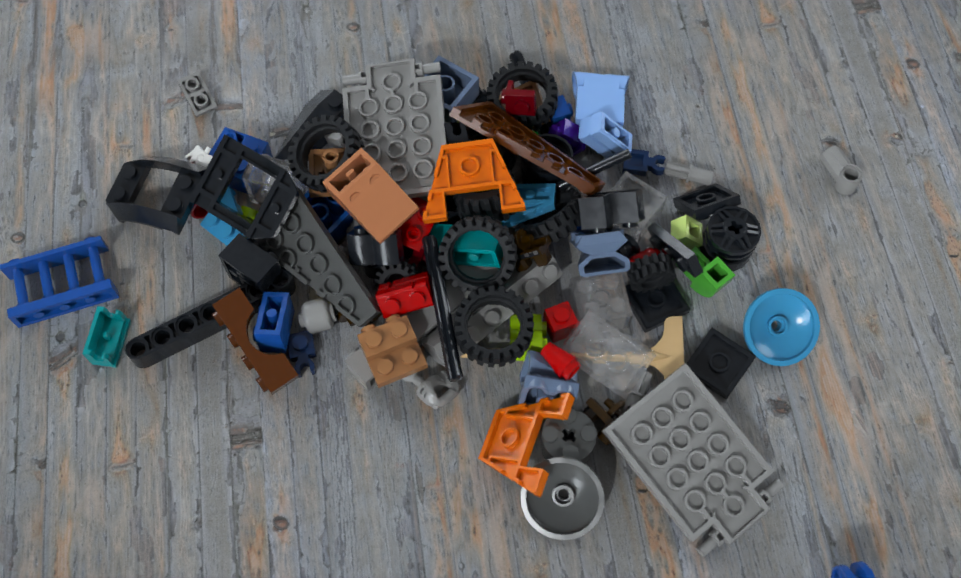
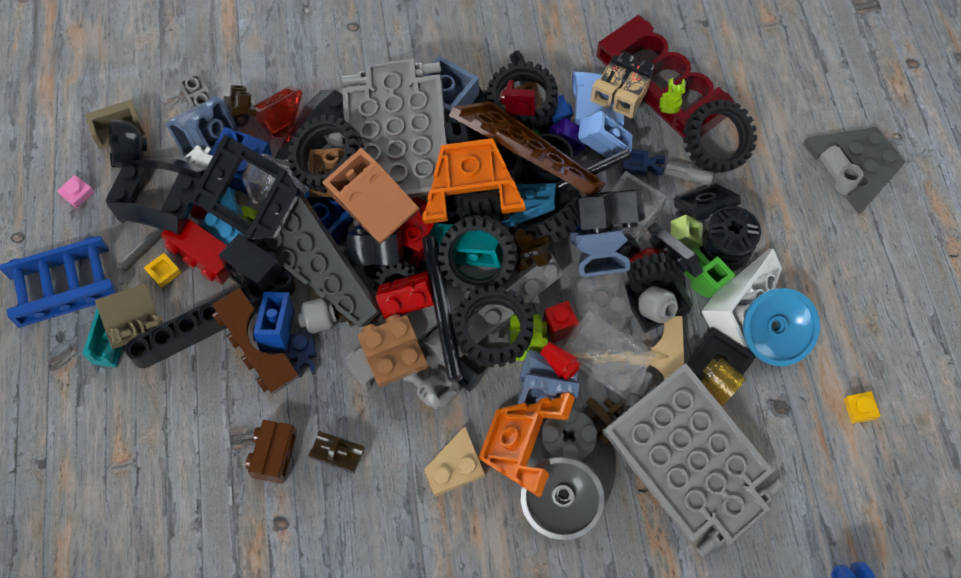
(75, 191): none -> bright pink plate
(99, 120): none -> dark tan panel
(125, 143): none -> black cylinder
(127, 314): none -> dark tan hinge
(140, 249): none -> dark grey bar
(162, 270): none -> yellow plate
(198, 250): none -> red brick
(200, 125): none -> sand blue piece
(240, 105): none -> dark brown hips
(272, 451): none -> reddish brown brick
(279, 111): none -> clear red slope
(336, 452): none -> dark brown hips
(454, 465): none -> tan wing
(471, 373): none -> black tile
(623, 83): none -> hips
(639, 36): none -> dark red fence
(658, 304): none -> light grey head
(672, 100): none -> lime piece
(722, 380): none -> clear yellow brick
(729, 305): none -> white wedge
(743, 127): none -> black tyre
(861, 407): none -> yellow plate
(868, 151): none -> dark grey wing

